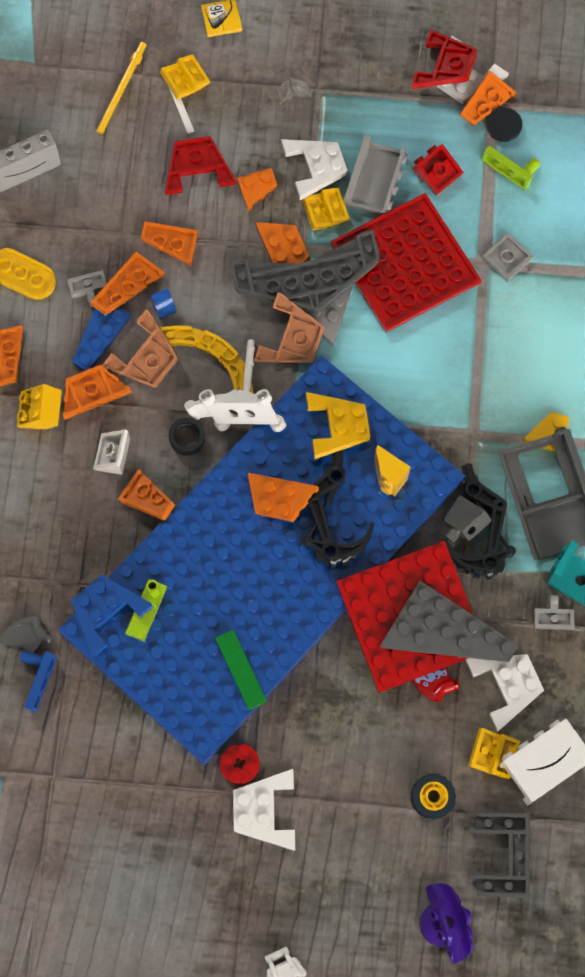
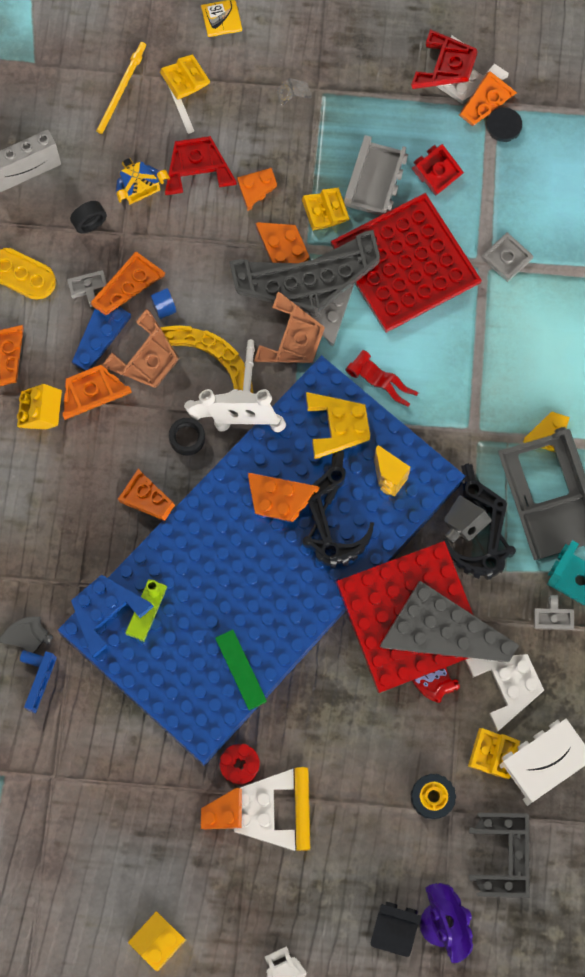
(88, 217): none -> black tyre
(112, 452): white slope -> none
(138, 181): none -> torso
(156, 941): none -> yellow slope
(171, 240): orange wing -> none
(223, 812): none -> orange wing
(302, 811): none -> yellow piece
(323, 162): white wing -> none
(377, 377): none -> red flag
(395, 929): none -> black bracket
(506, 167): lime piece -> none

